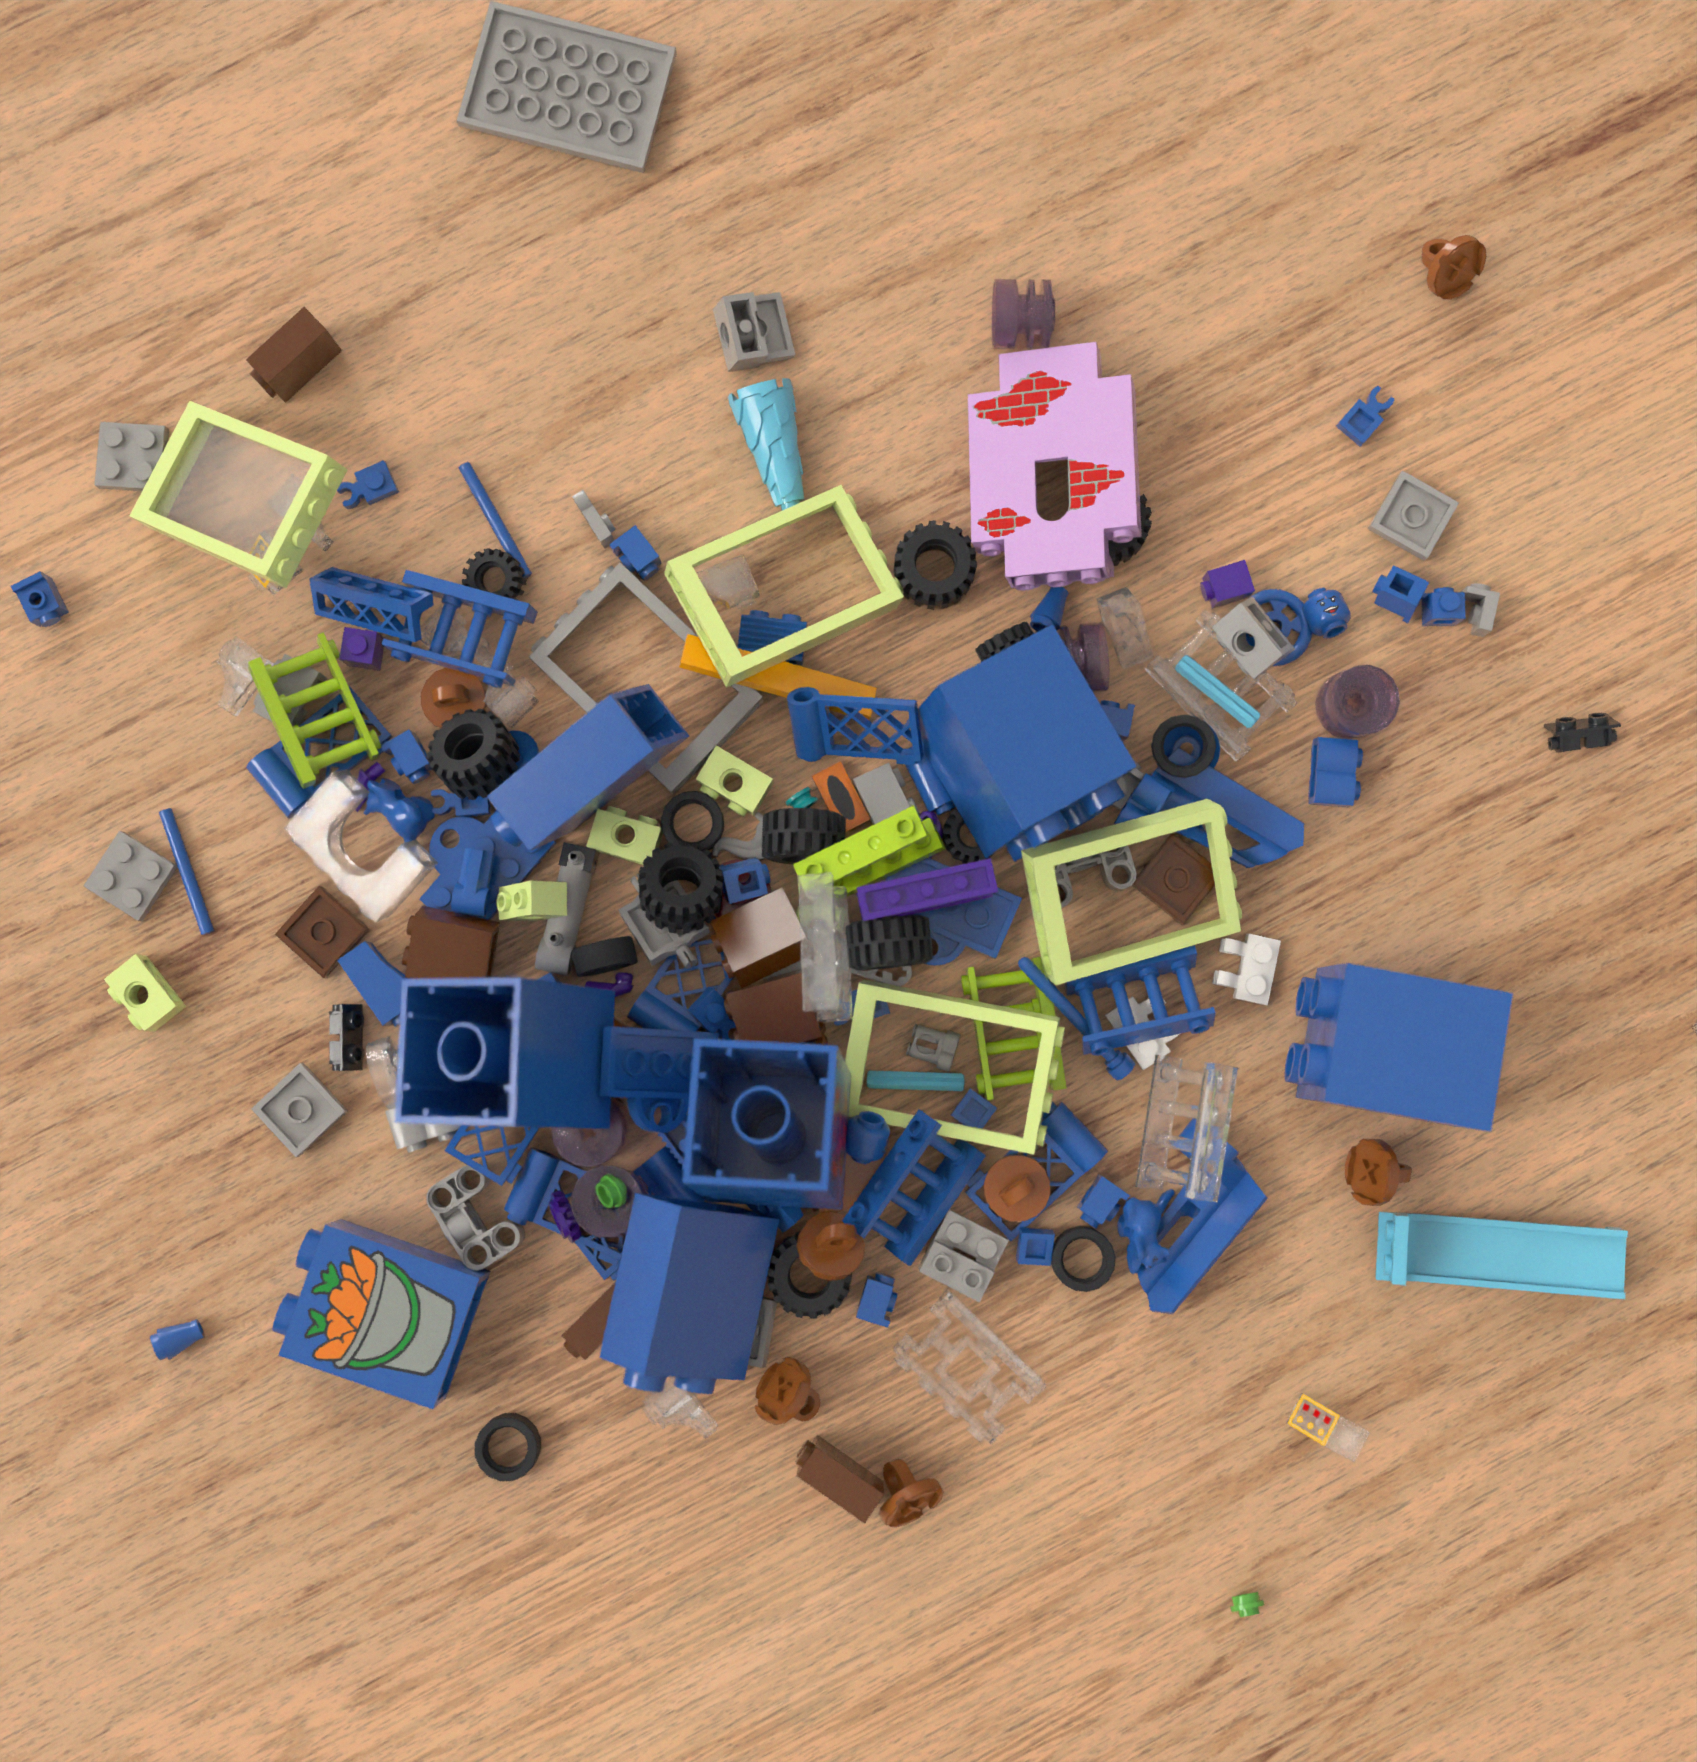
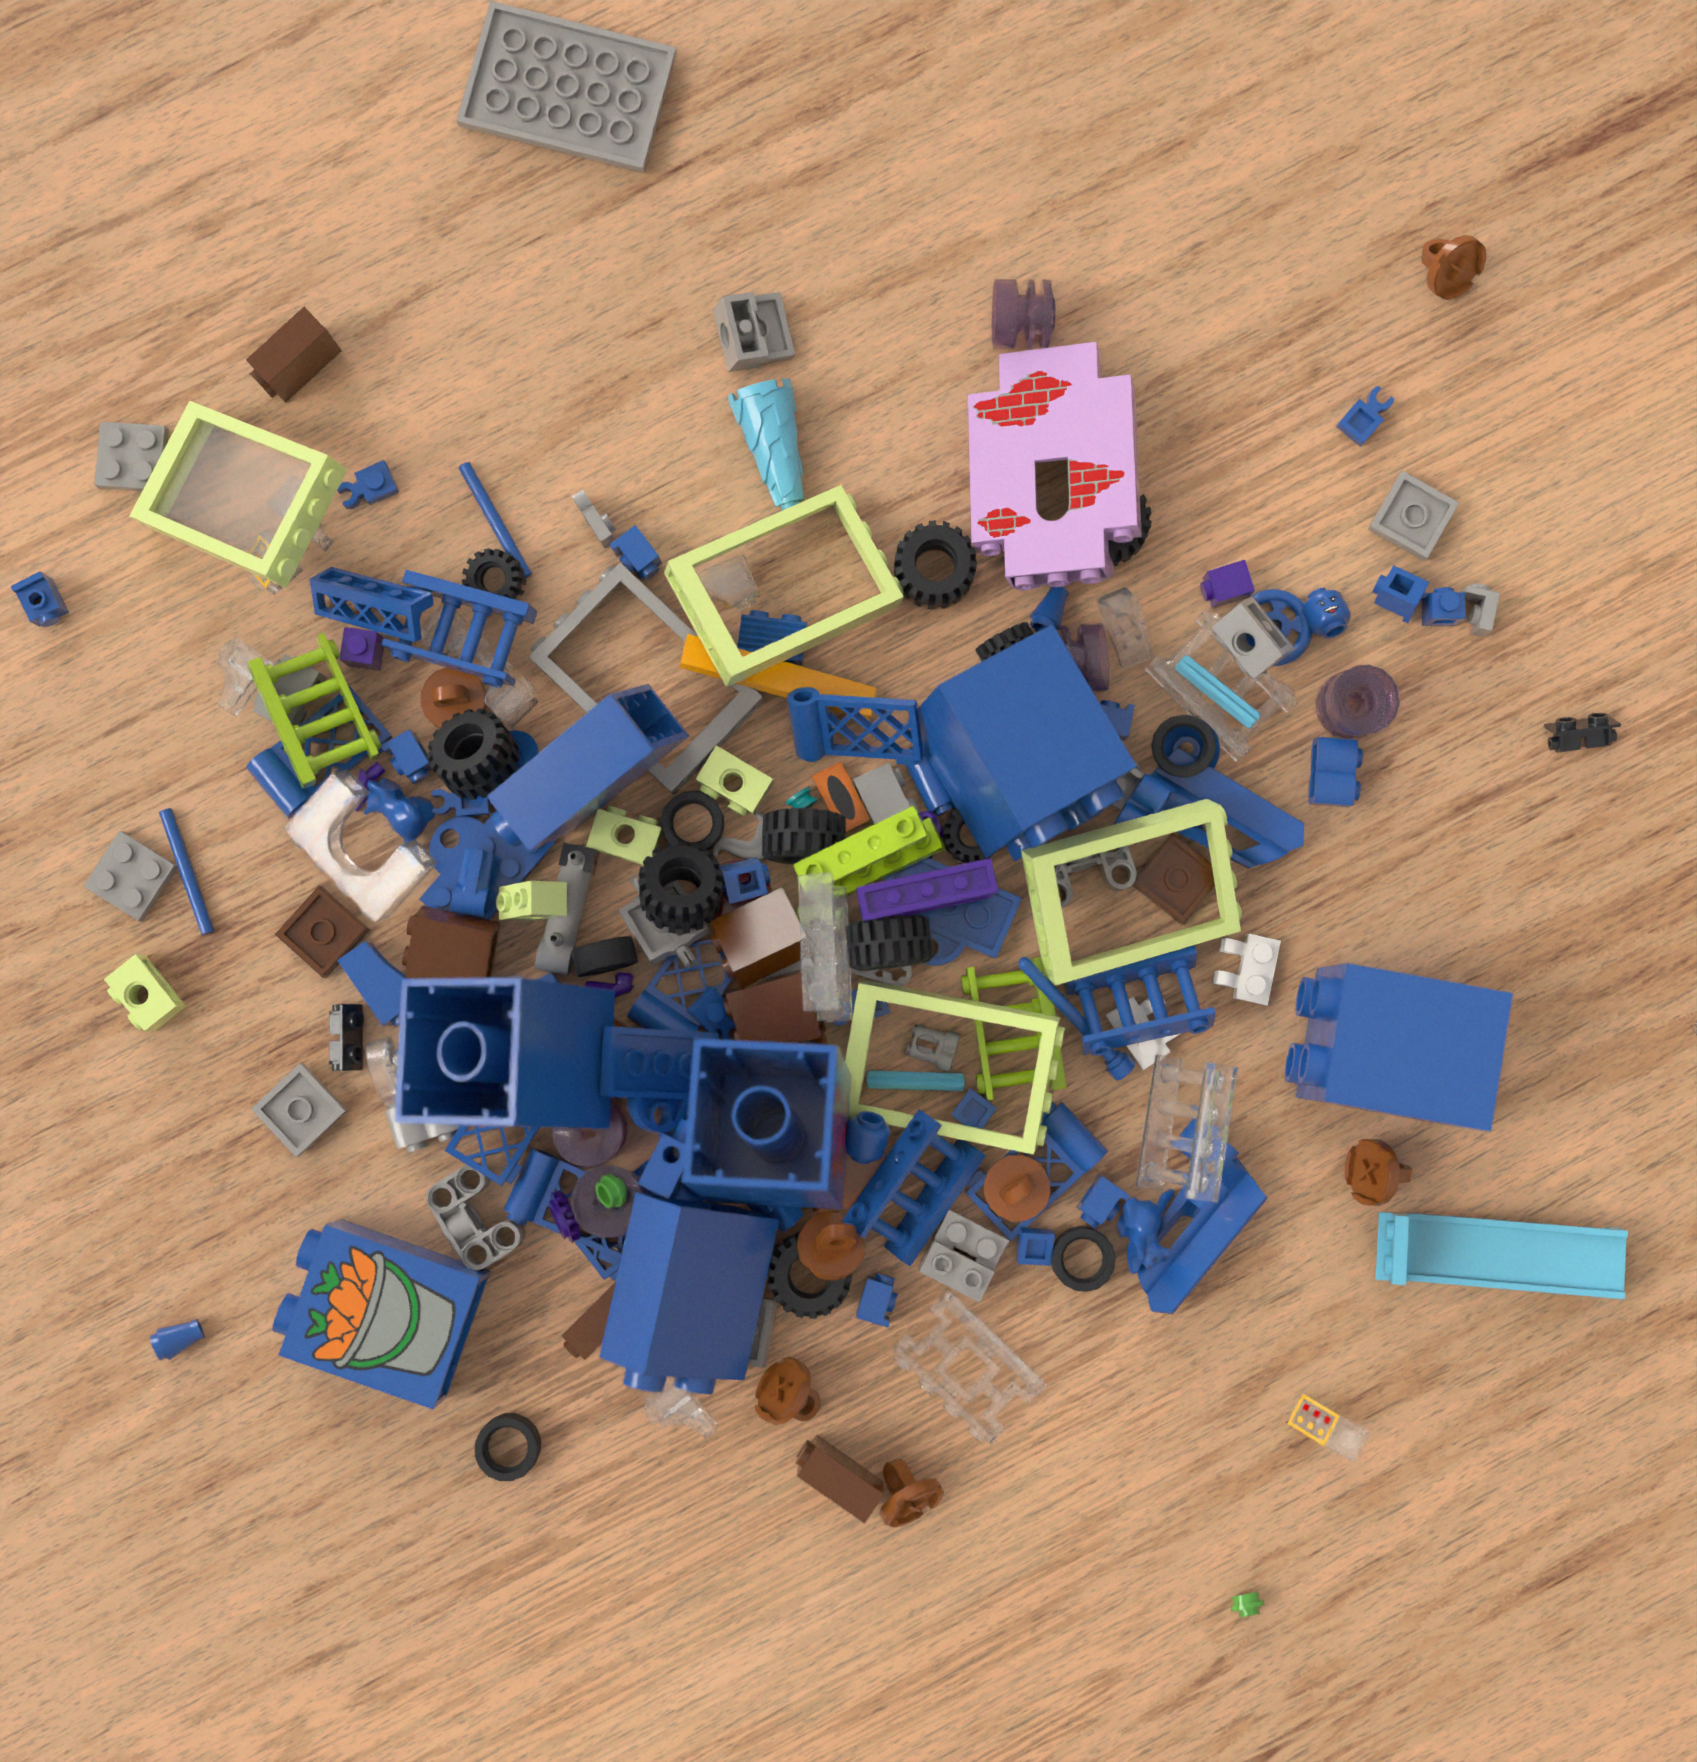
(662, 1173): none -> blue torso

